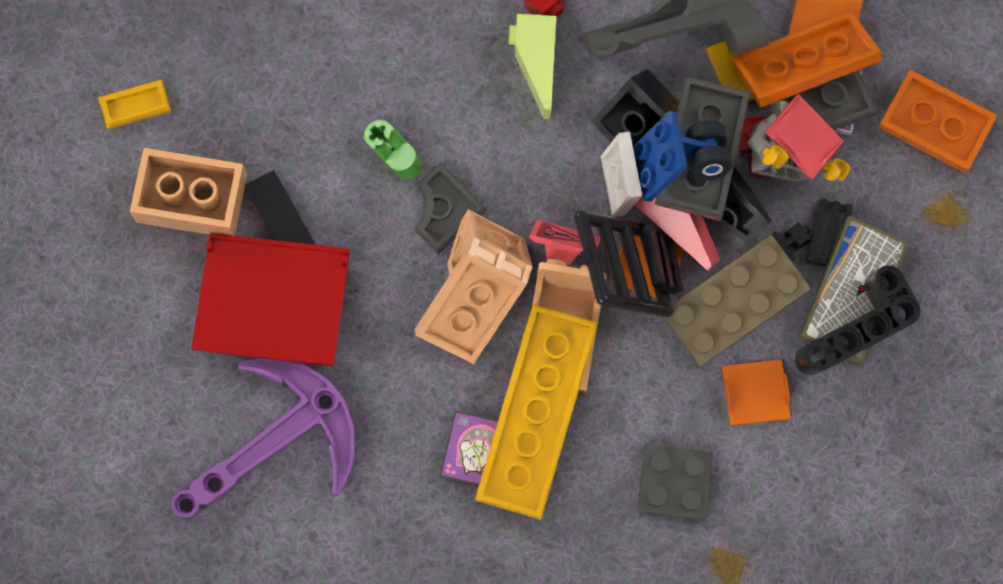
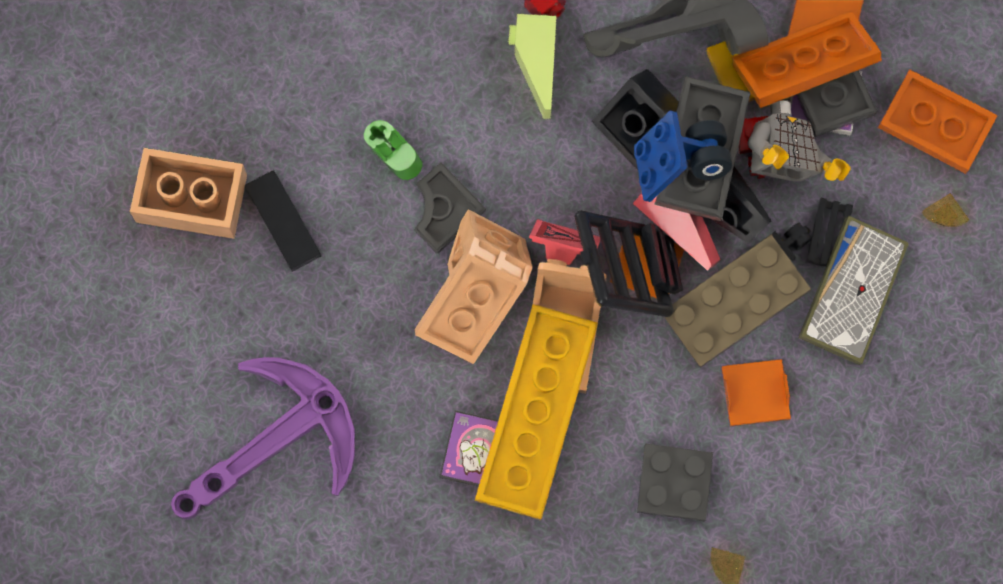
(134, 104): yellow tile -> none
(271, 299): red container -> none
(621, 175): white tile -> none
(804, 136): coral piece -> none
(856, 330): black beam -> none

